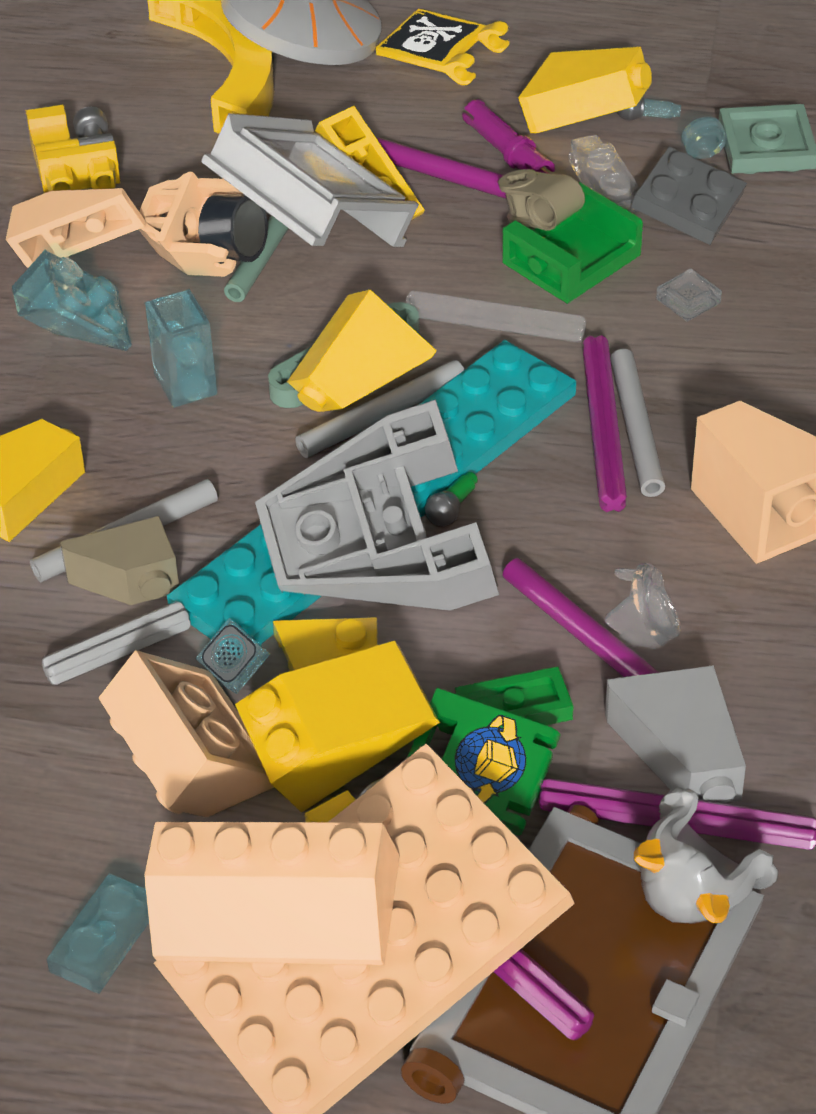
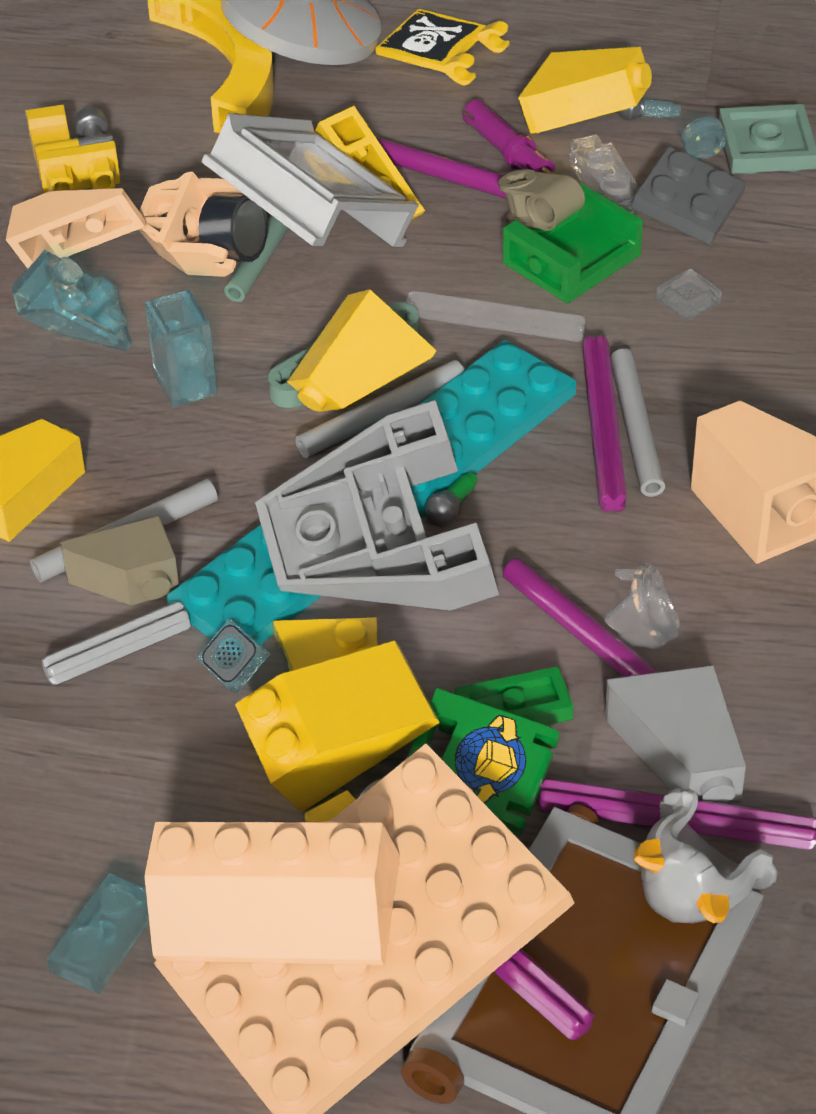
(184, 735): light nougat slope -> none

